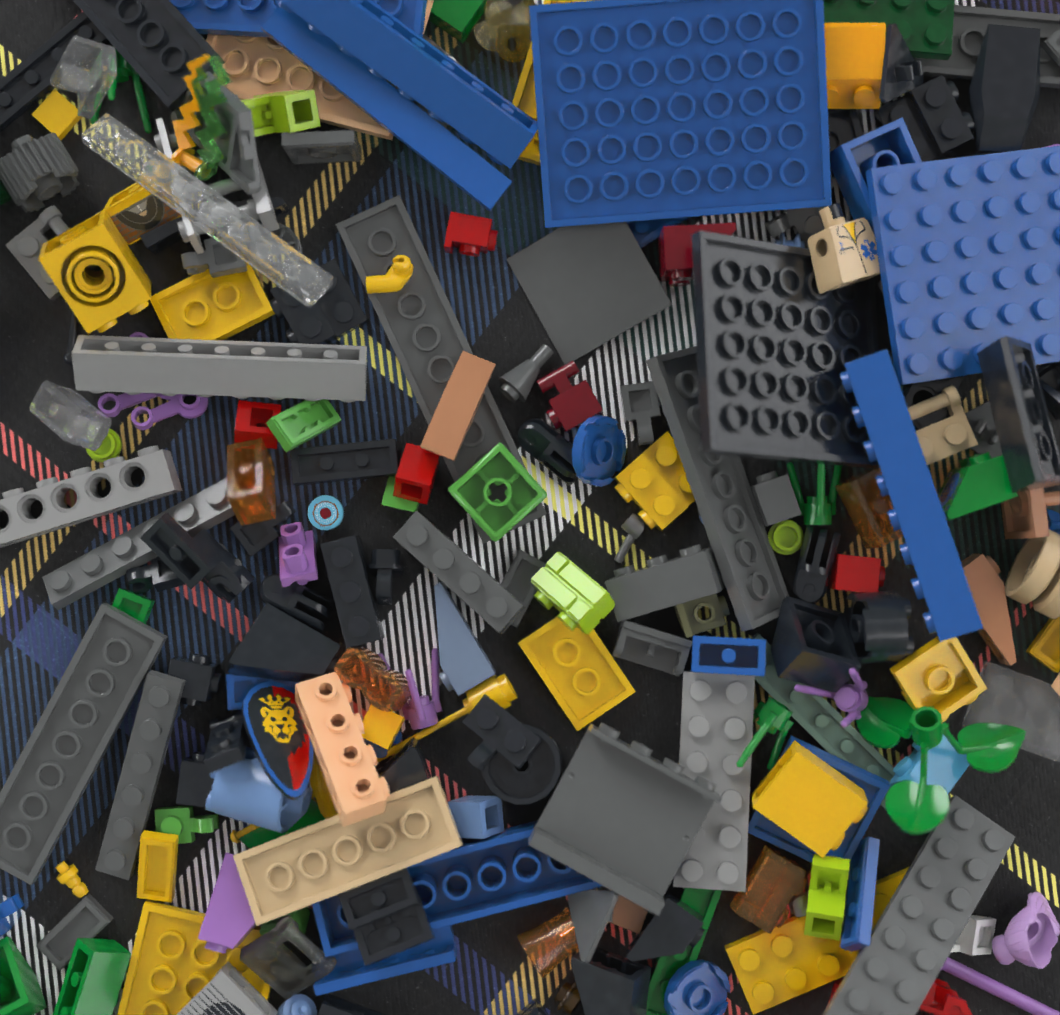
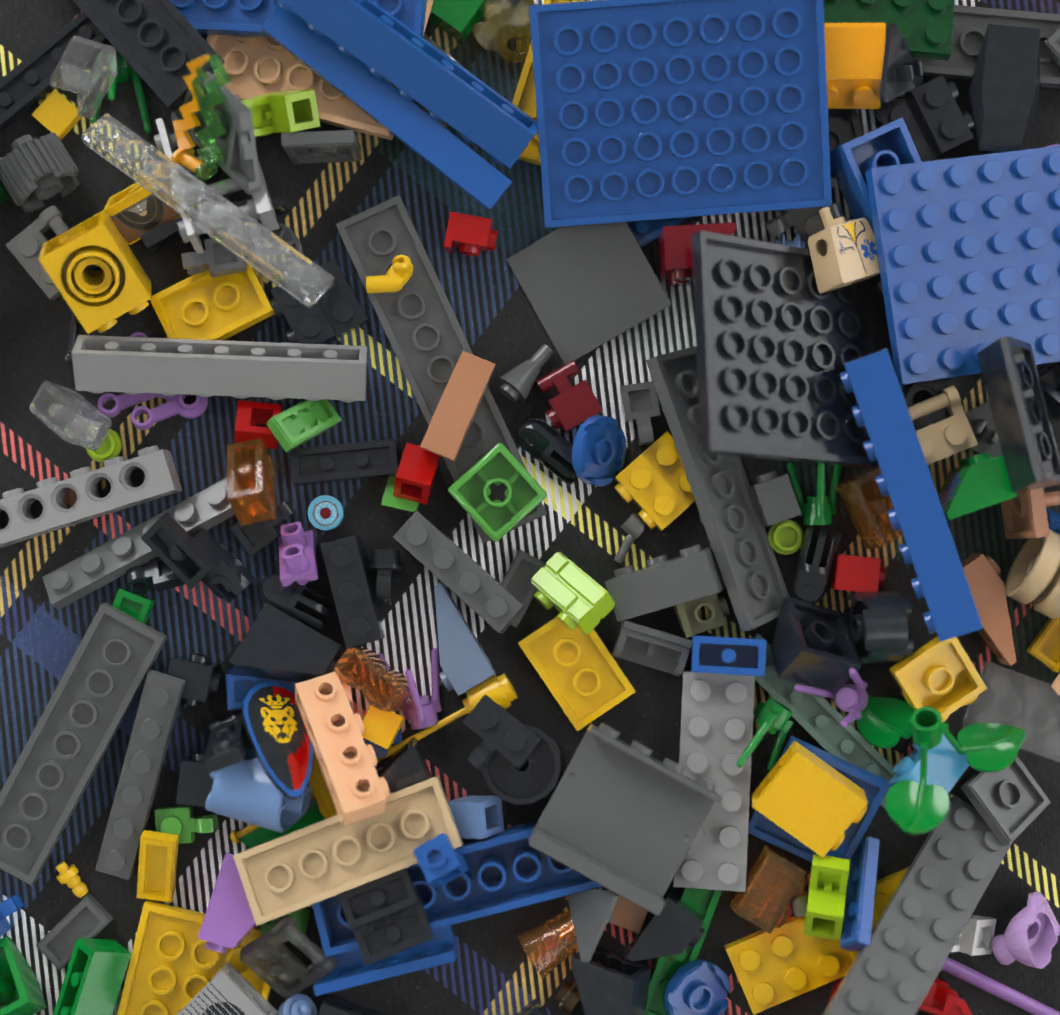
(440, 861): none -> blue bracket
(1006, 800): none -> dark grey plate

